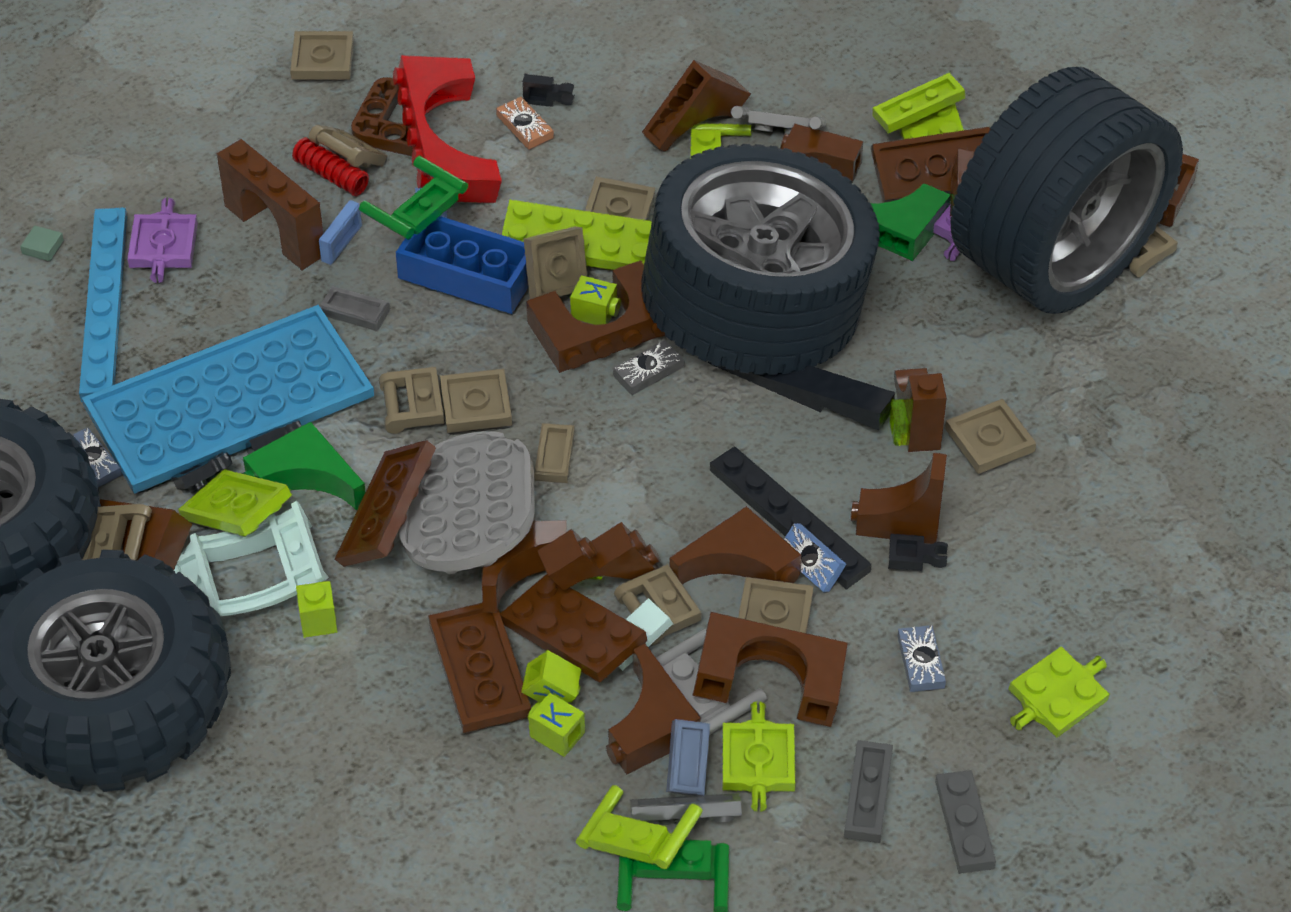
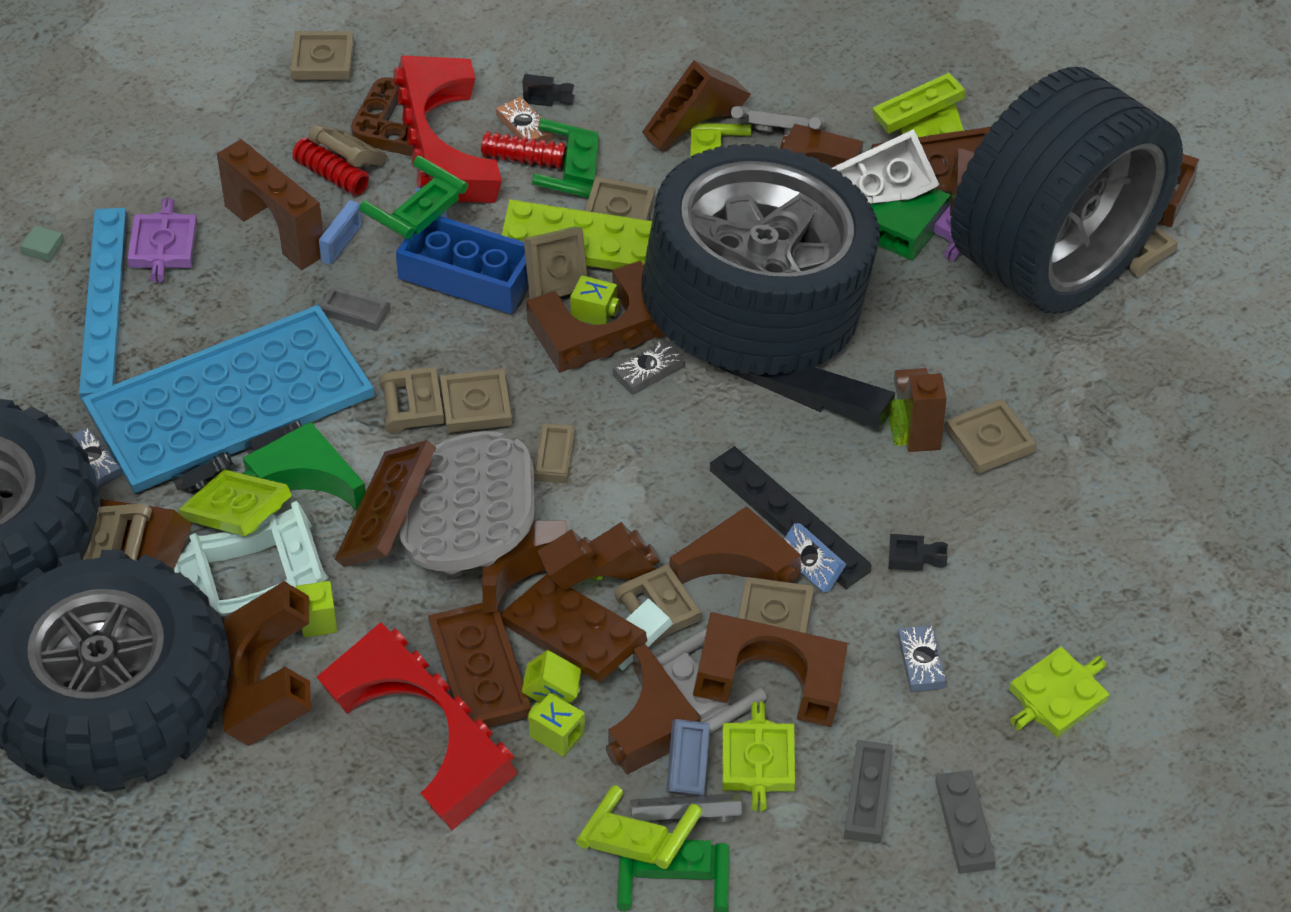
(252, 631): none -> reddish brown arch
(473, 763): none -> red arch
(523, 150): none -> red piece
(578, 160): none -> green plate
(891, 170): none -> white wedge
(903, 508): reddish brown arch -> none

